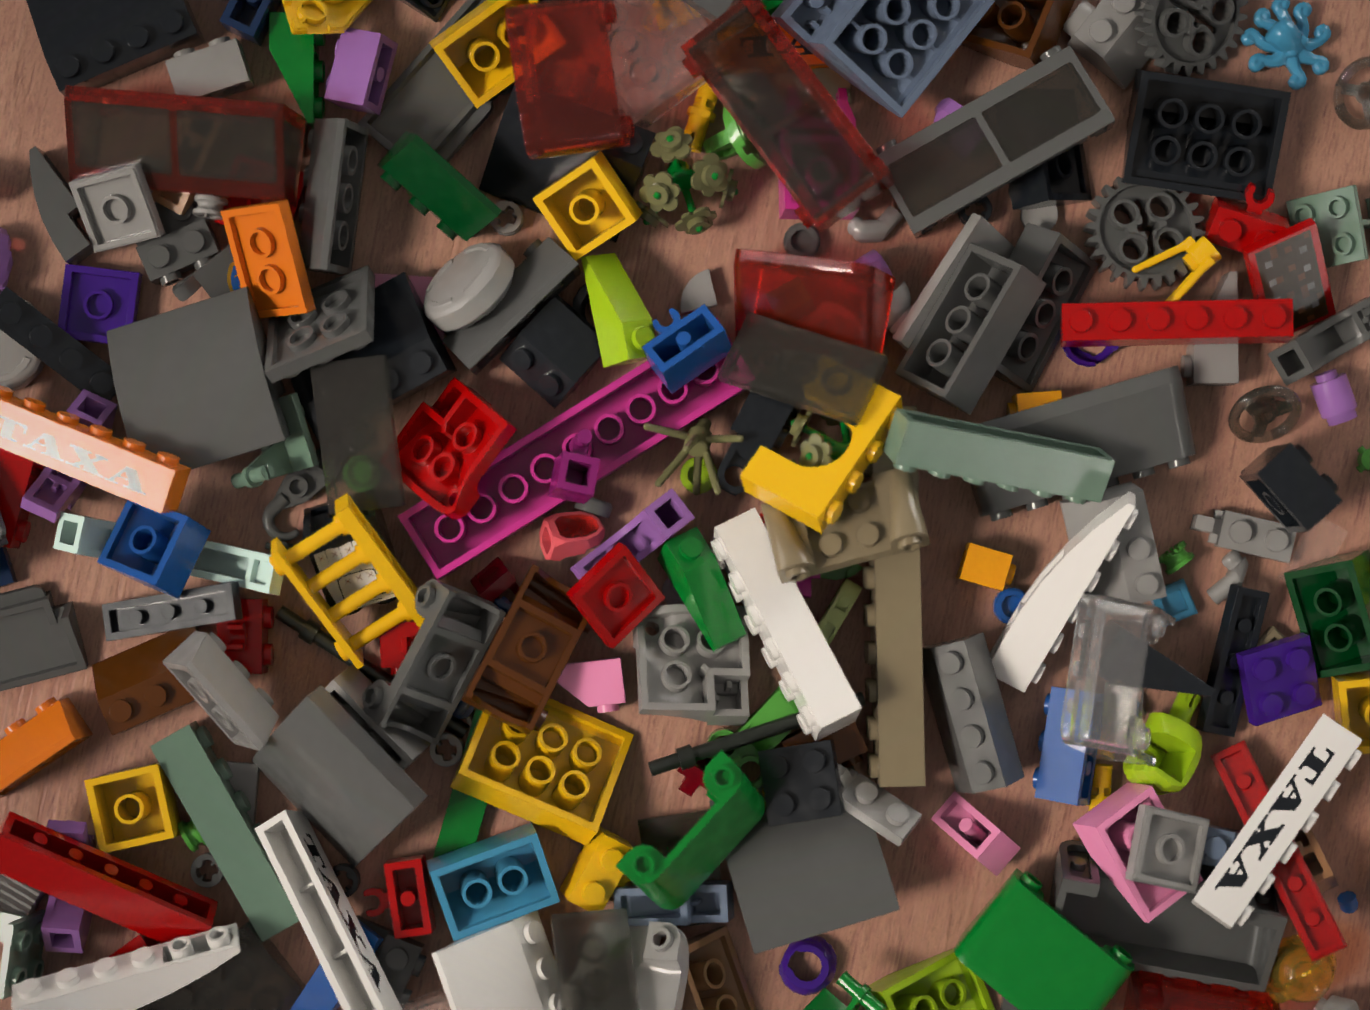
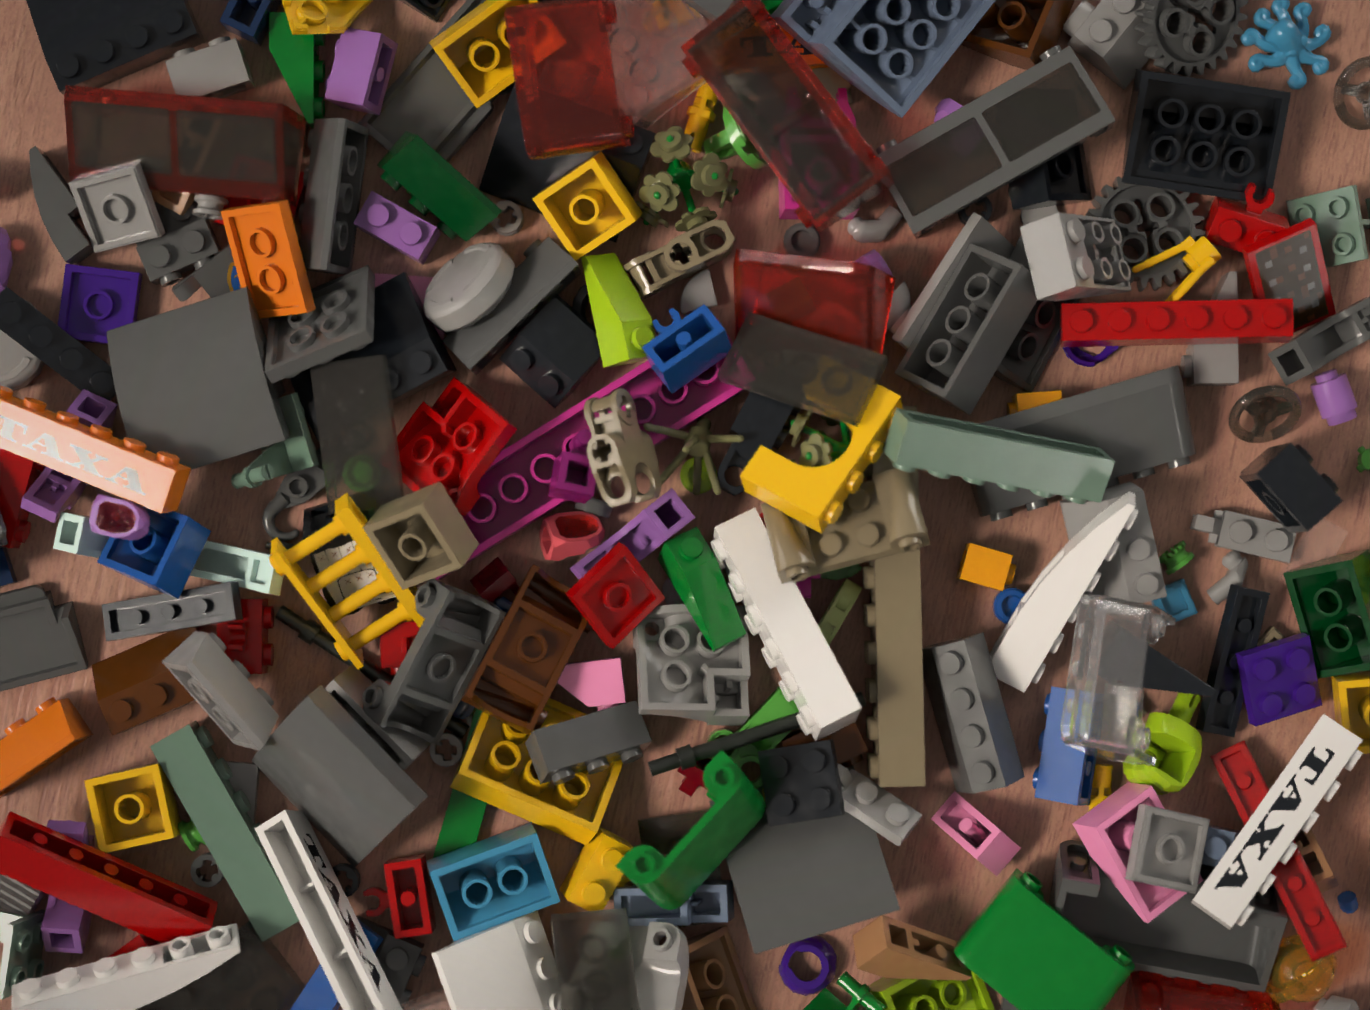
(118, 518): none -> rock
(397, 227): none -> medium lavender brick
(421, 536): none -> dark tan brick
(588, 743): none -> dark grey brick
(620, 448): none -> dark tan piece
(662, 262): none -> dark tan piece
(906, 952): none -> medium nougat slope
(1075, 257): none -> light grey slope

